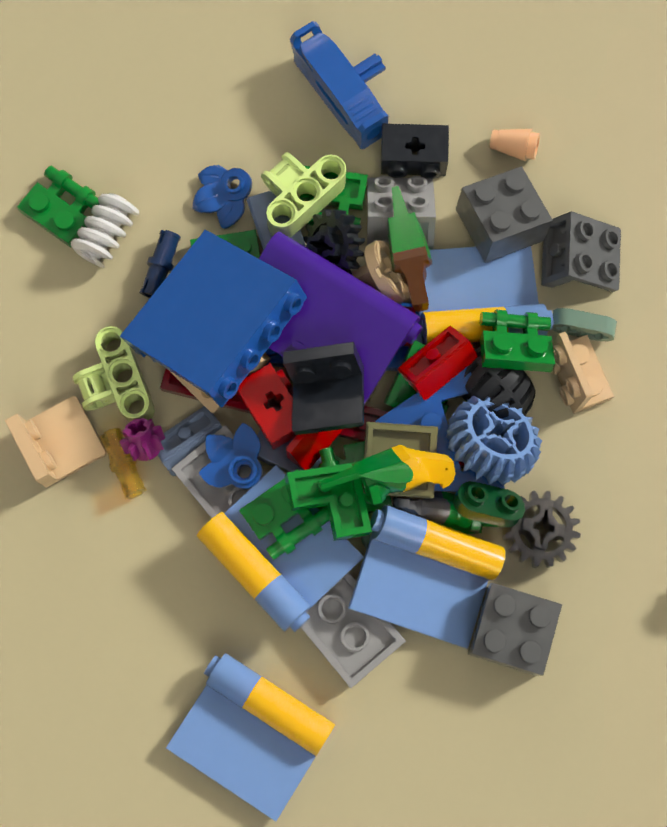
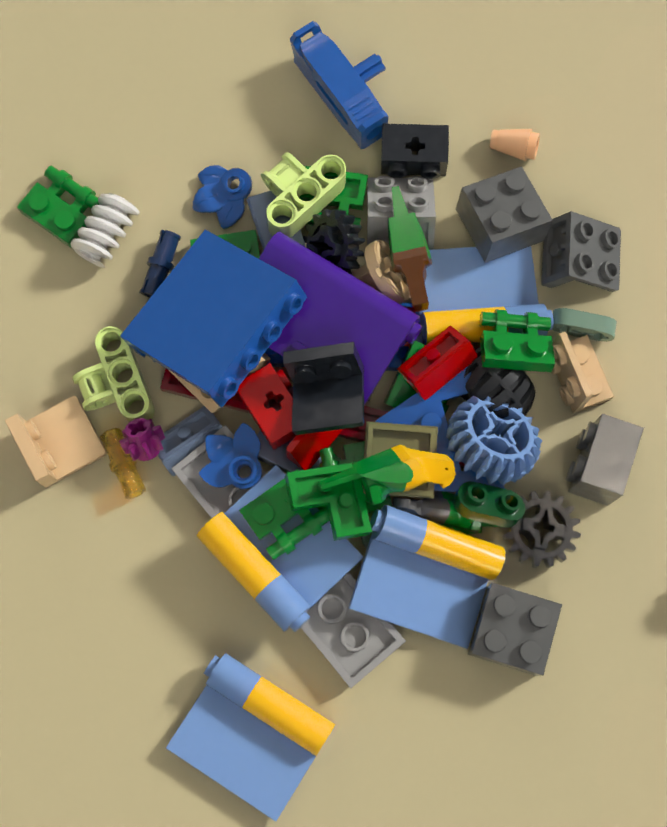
(604, 459): none -> brick

